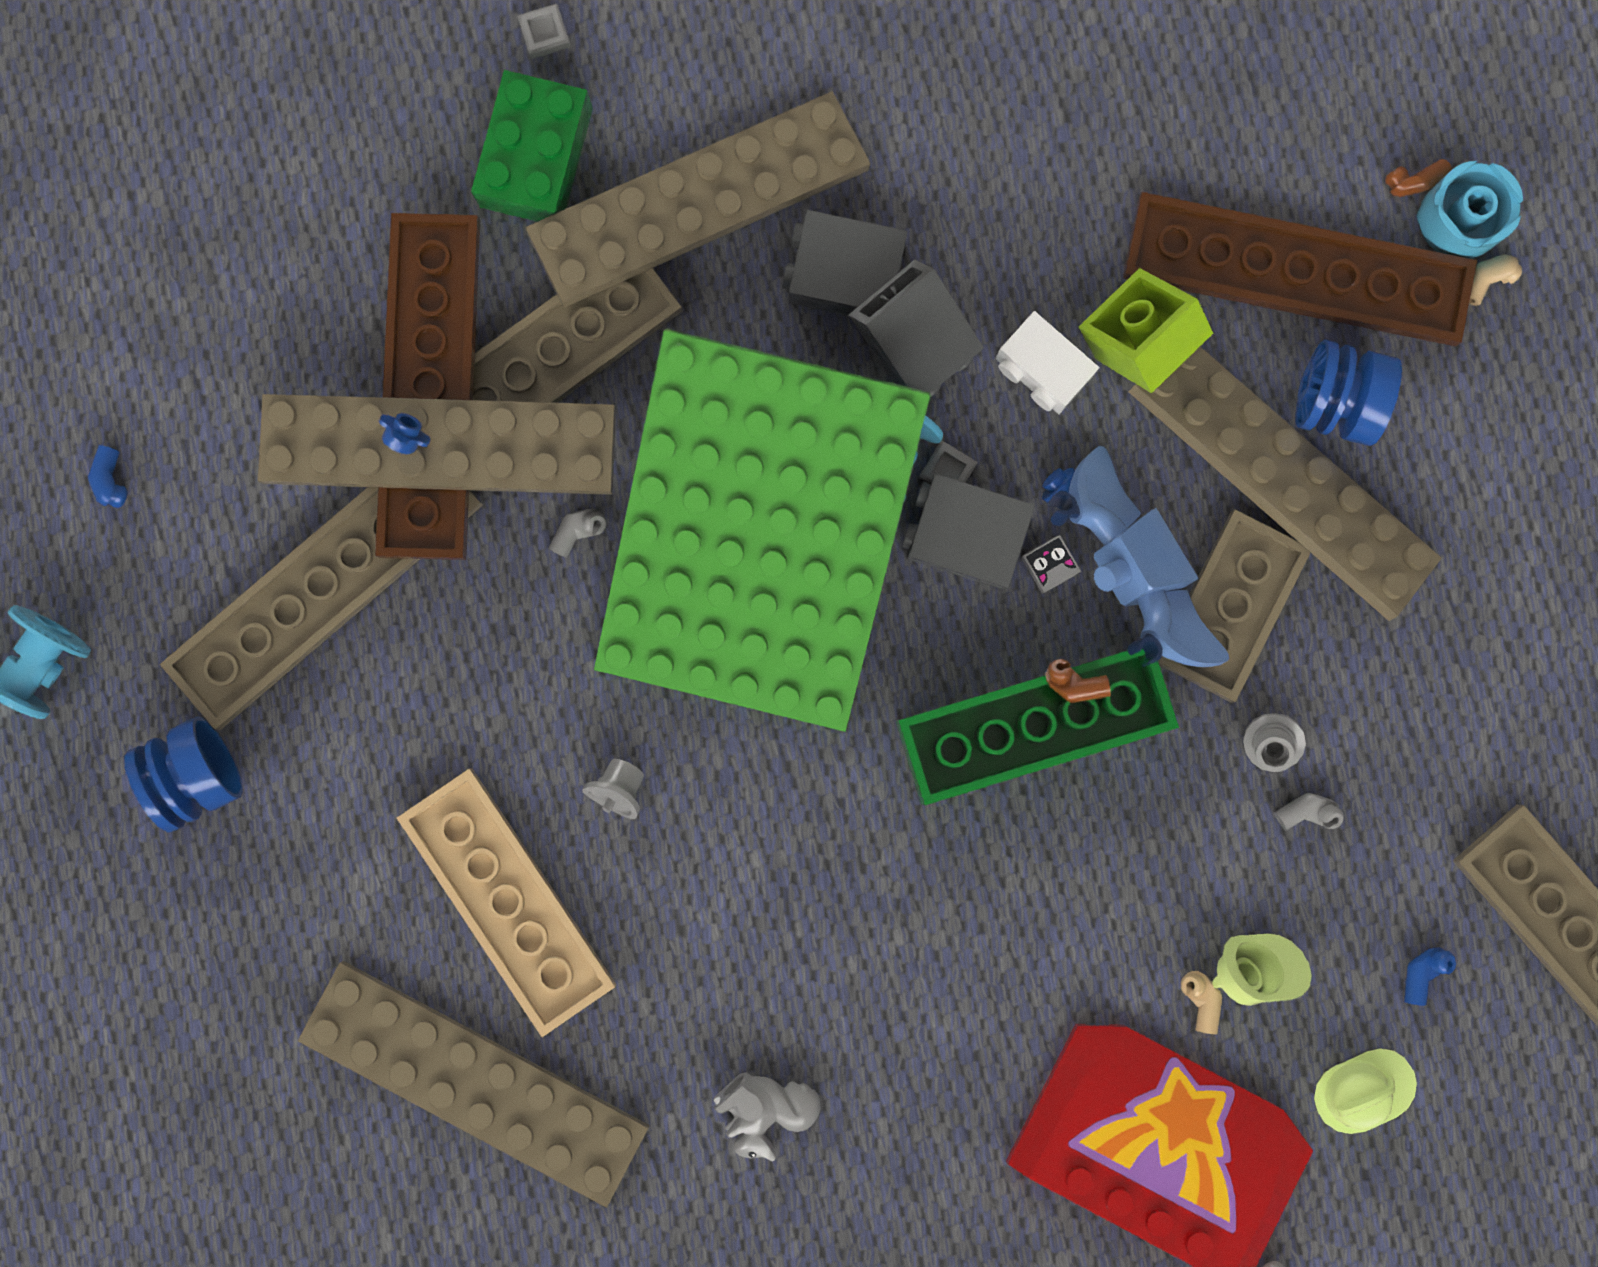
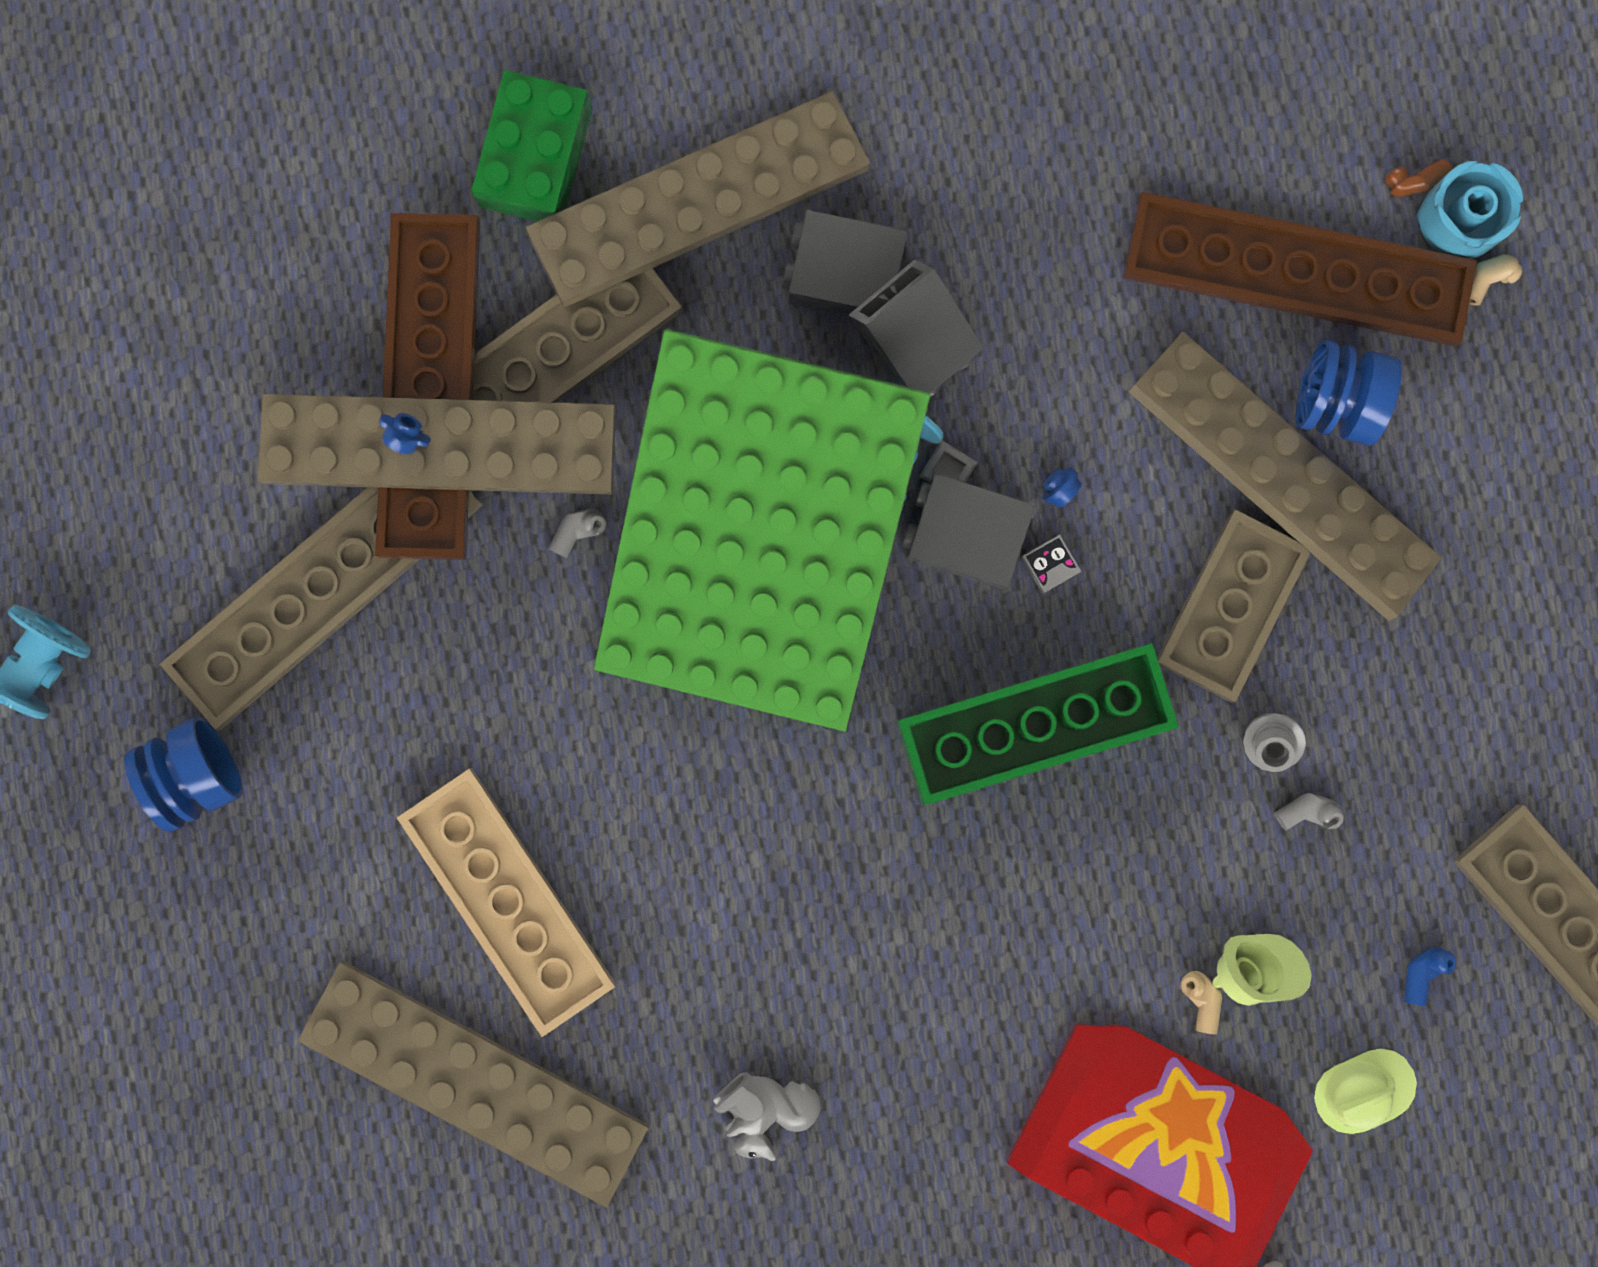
(101, 478): blue arm -> none
(544, 31): light grey tile -> none
(617, 788): light grey piece -> none
(1045, 363): white brick -> none
(1073, 686): dark orange arm -> none
(1139, 564): medium blue torso -> none
(1146, 330): lime brick -> none

